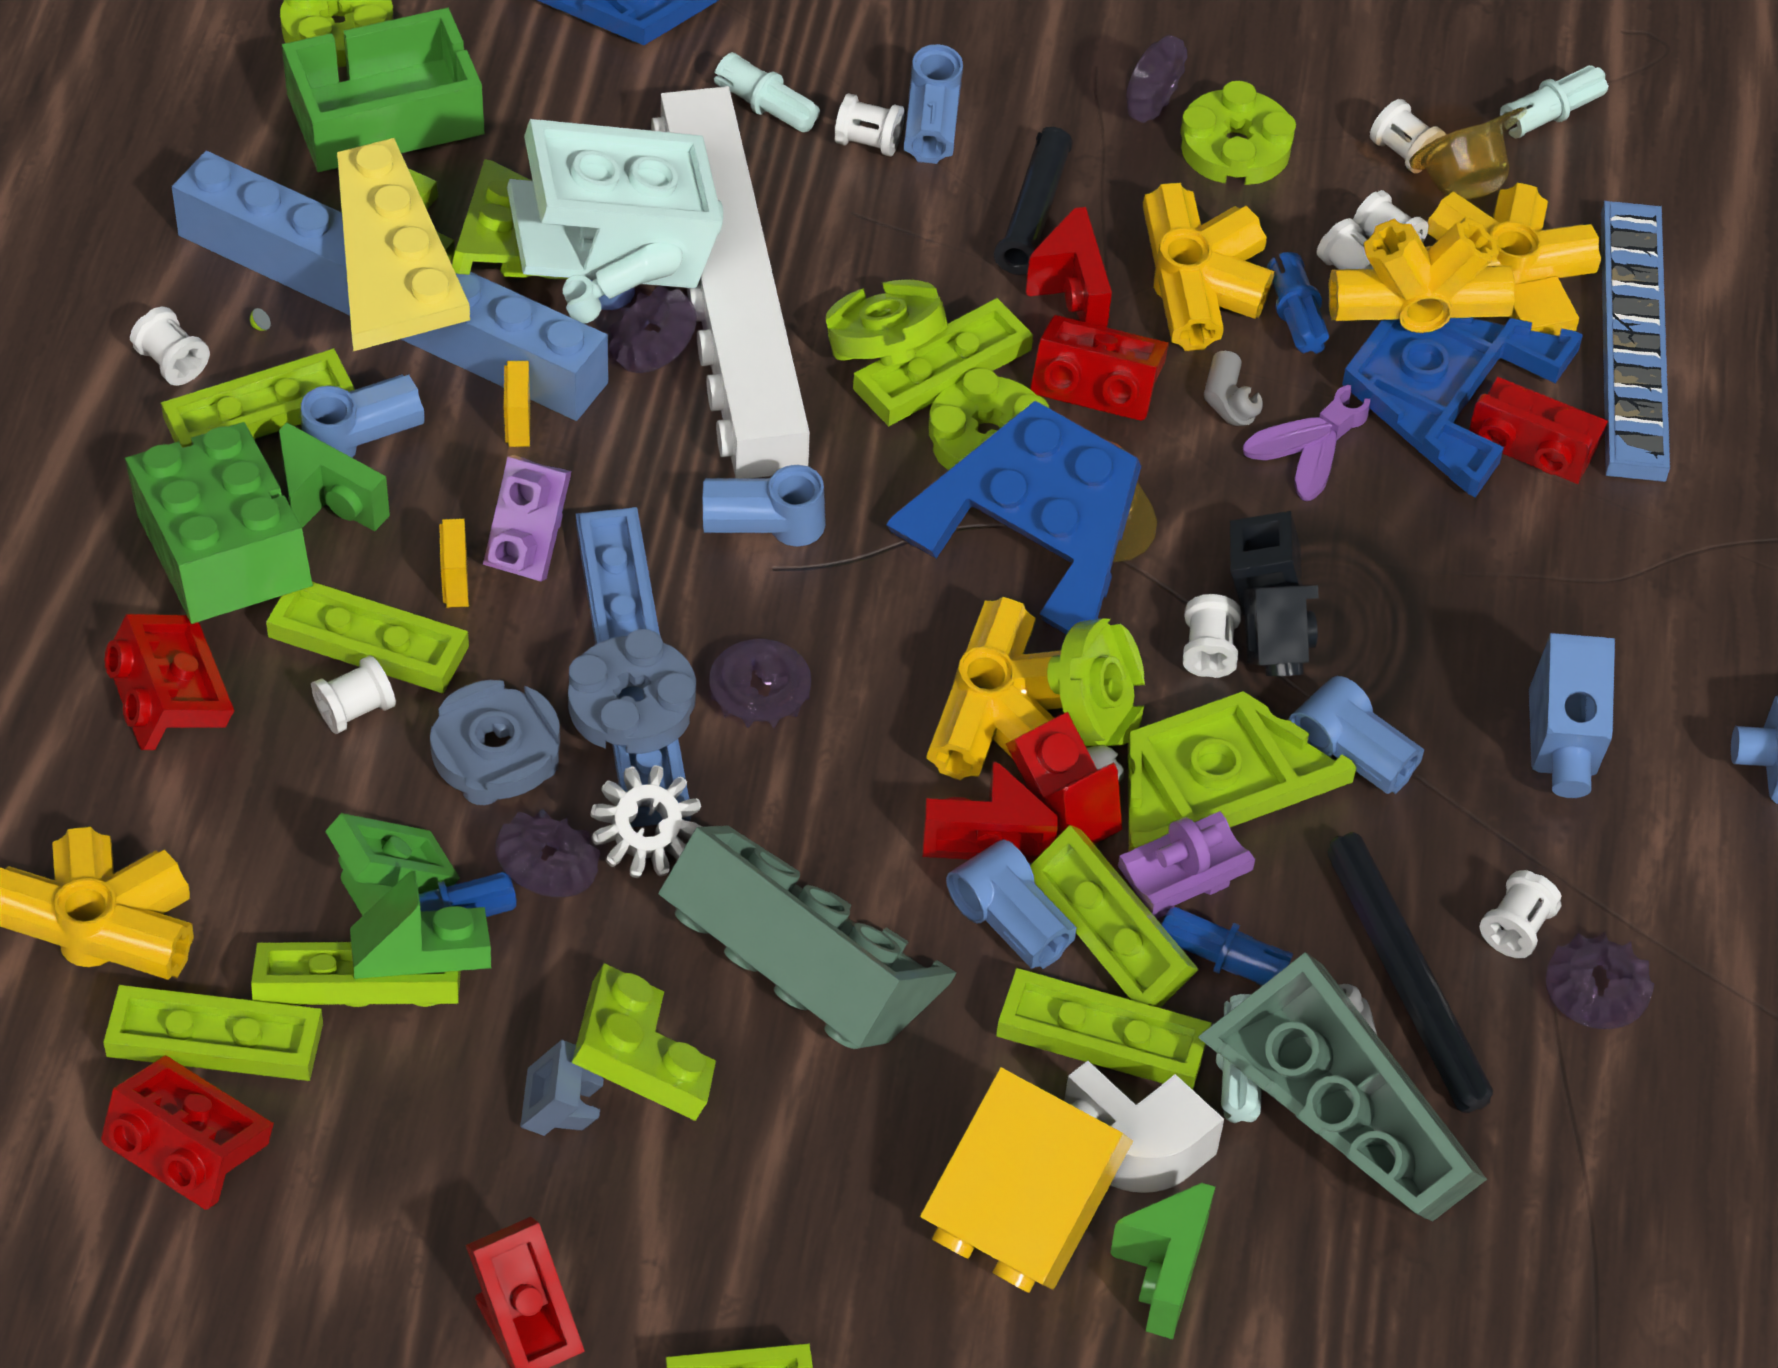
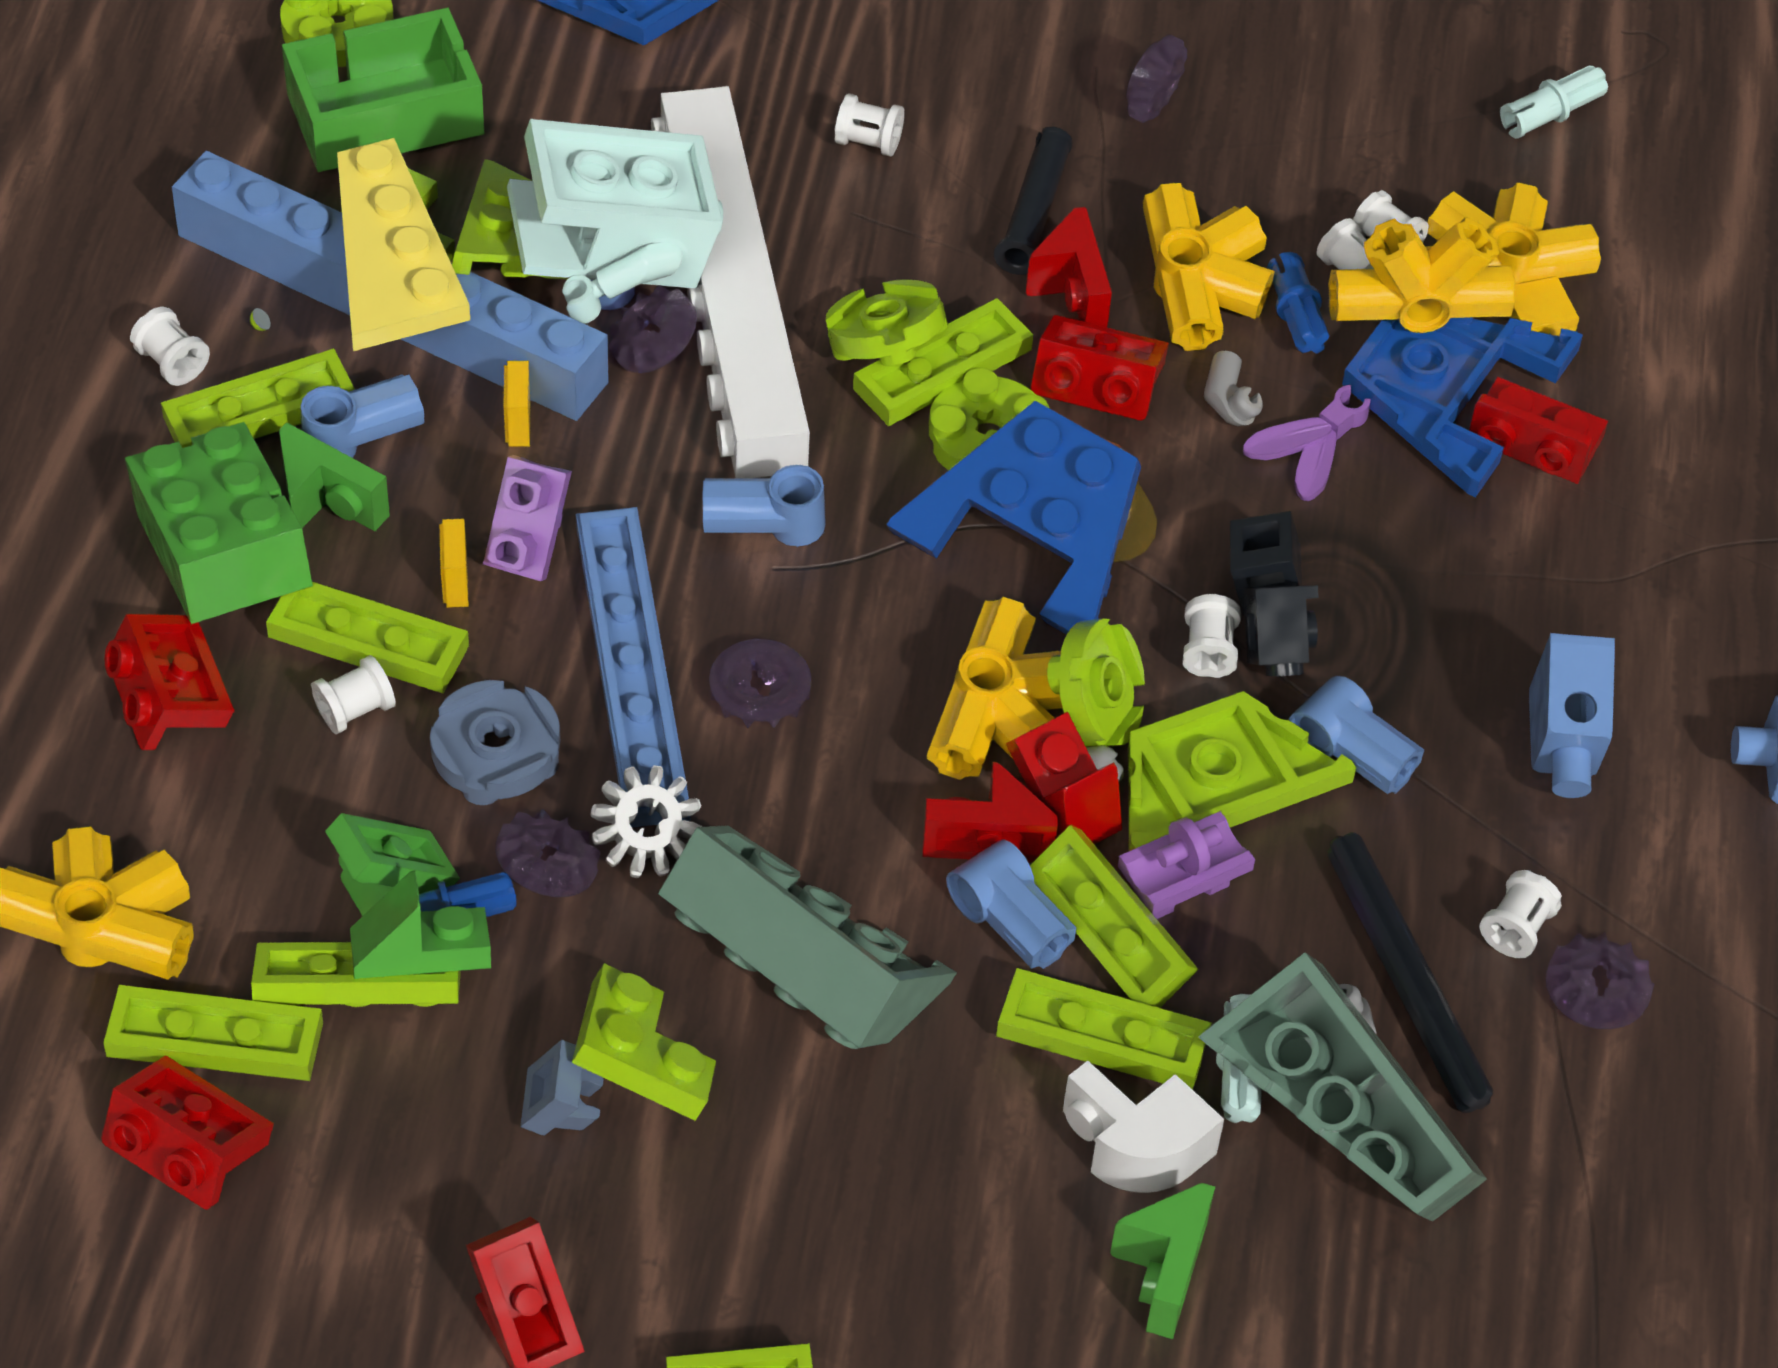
(626, 662): sand blue plate -> none
(766, 92): light aqua axle -> none
(933, 103): medium blue piece -> none
(1025, 1182): yellow brick -> none
(1227, 948): blue axle -> none
(1240, 111): lime plate -> none
(1402, 121): white bush -> none
(1470, 159): clear yellow piece -> none
(1634, 342): tile -> none

